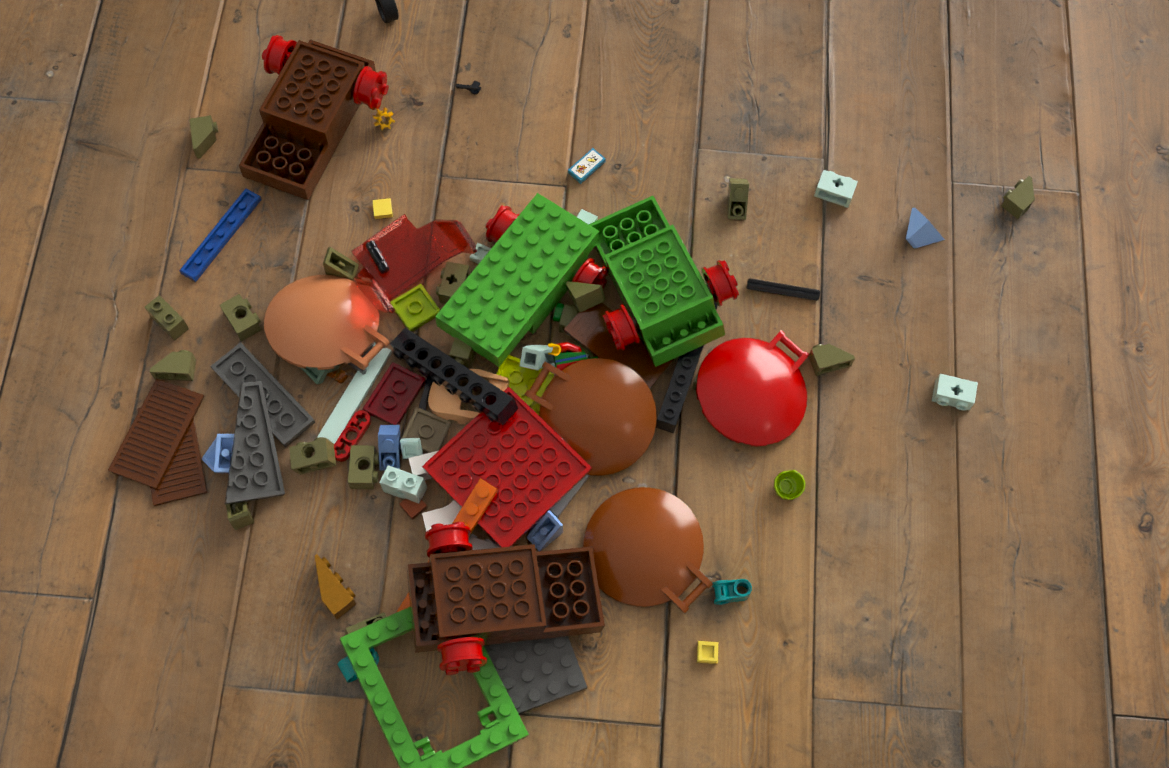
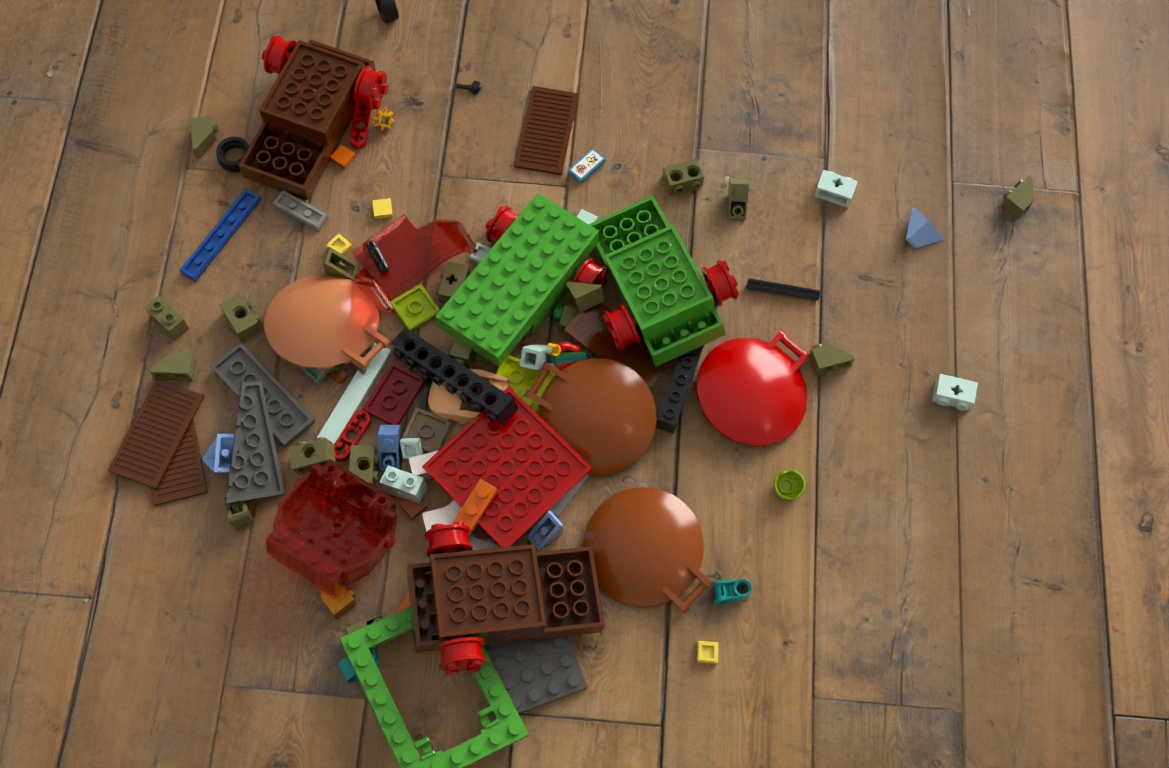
(224, 146): none -> black tyre
(300, 210): none -> light grey tile
(310, 513): none -> clear red piece
(340, 244): none -> light yellow tile
(343, 156): none -> orange tile
(362, 131): none -> red beam
(546, 130): none -> reddish brown window
(681, 173): none -> olive brick

